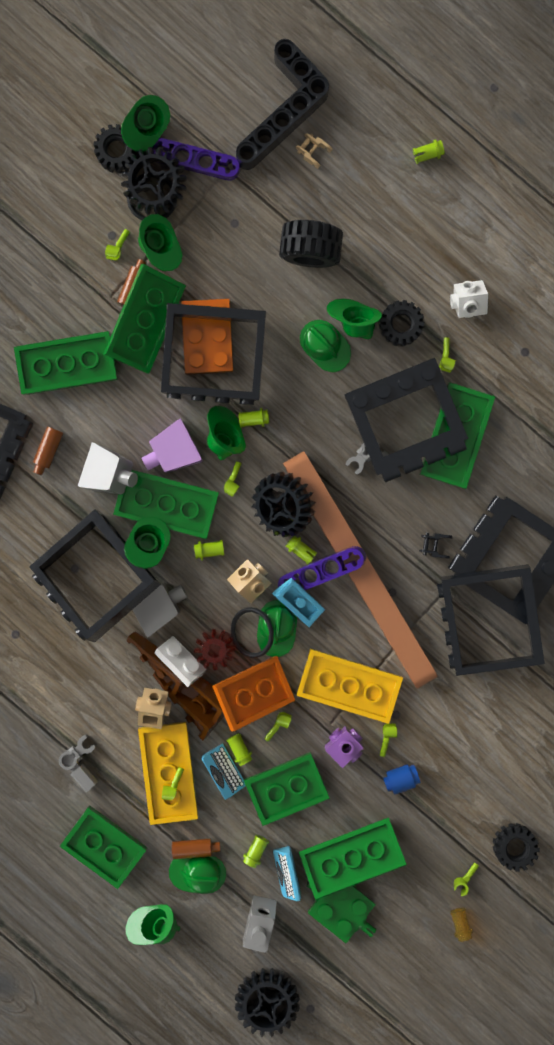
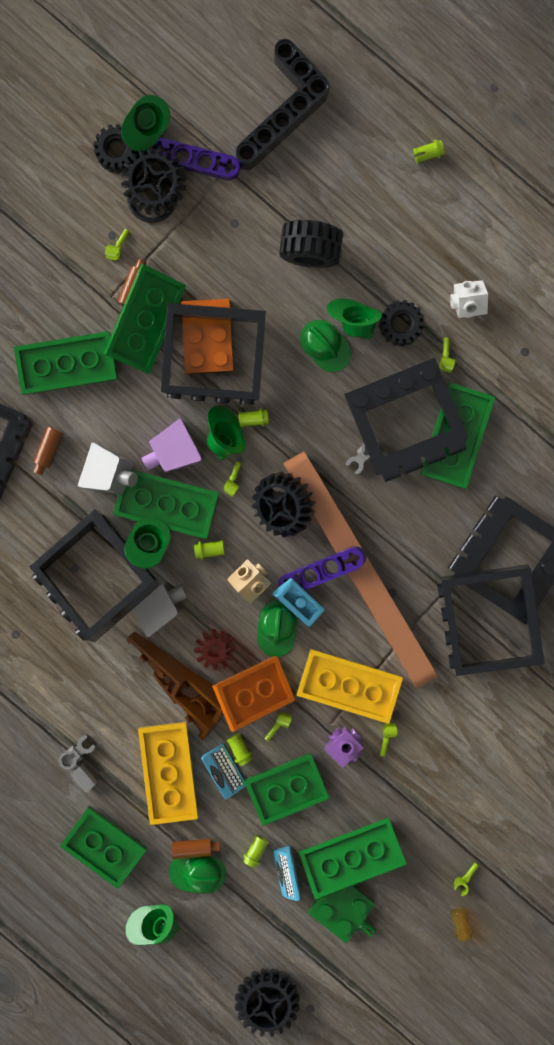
(153, 708): tan brick -> none
(160, 242): green piece -> none
(169, 792): lime hand -> none
(180, 661): white plate -> none
(259, 926): light grey torso -> none
(270, 628): black tyre -> none
(301, 549): lime pin -> none
(318, 142): tan piece -> none
(401, 779): blue brick -> none
(434, 553): black piece -> none
(519, 861): black tyre -> none

